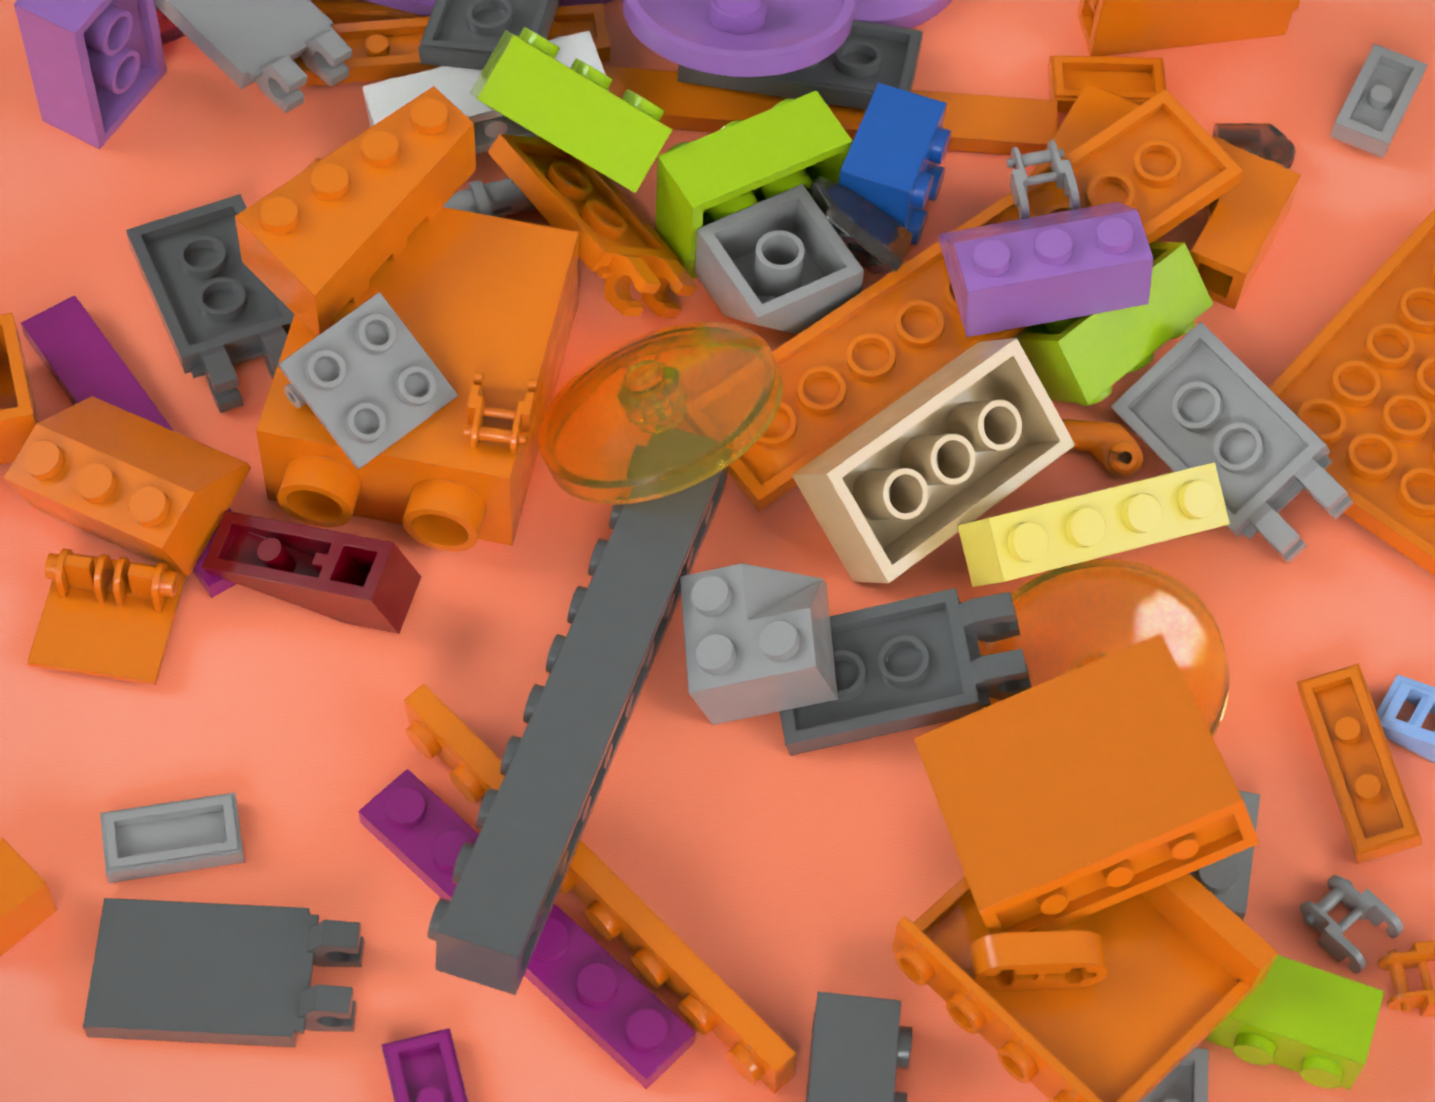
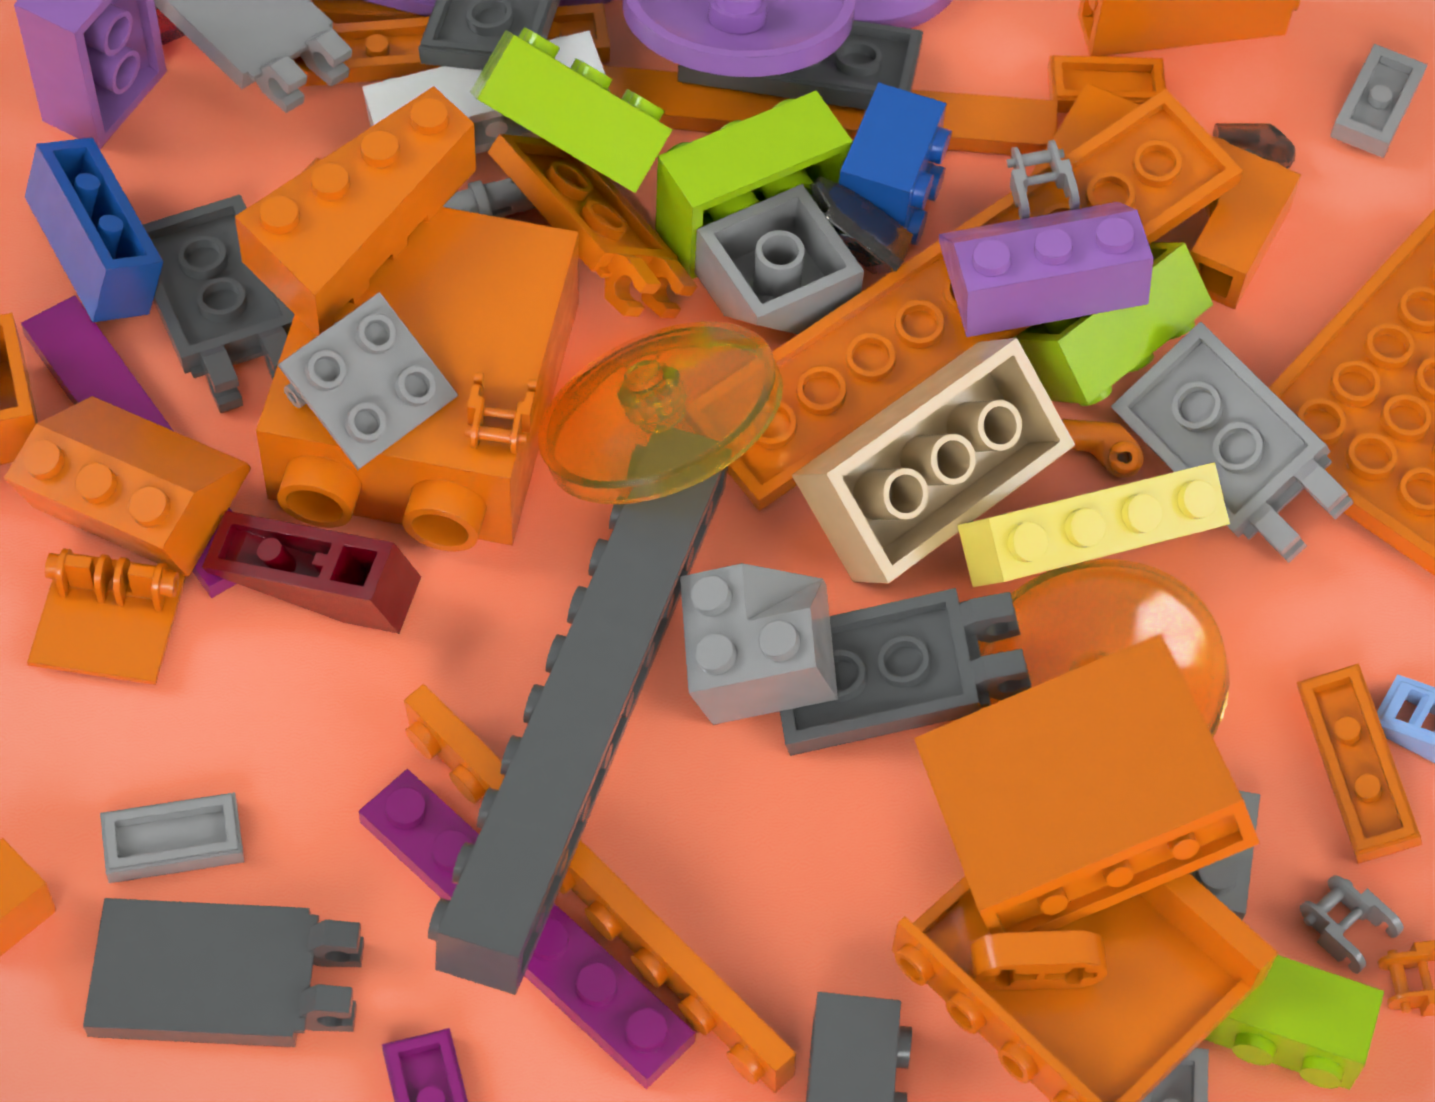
(93, 229): none -> blue brick

